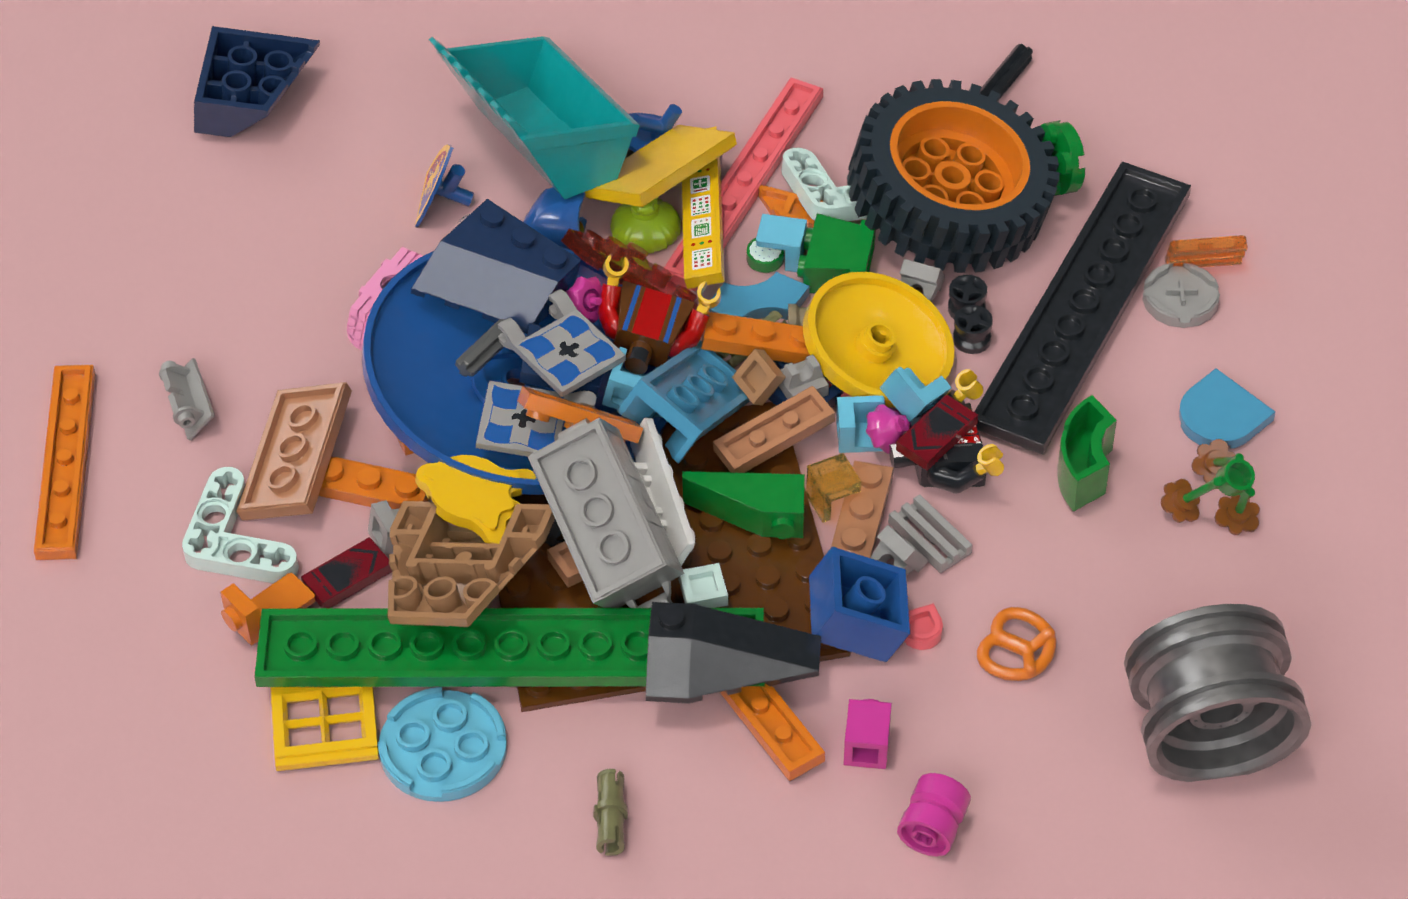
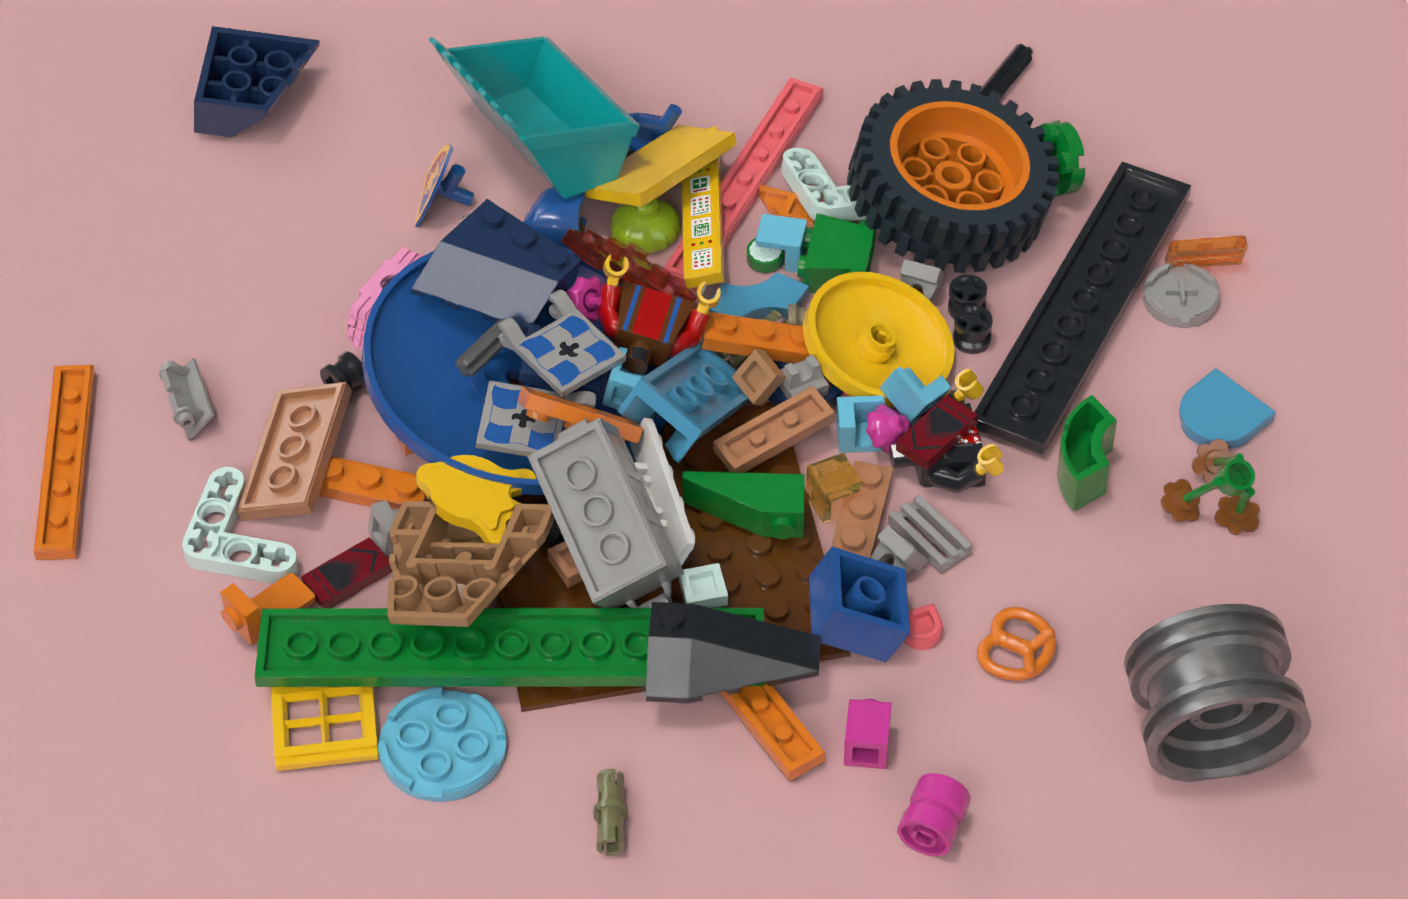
(346, 369): none -> black wheel

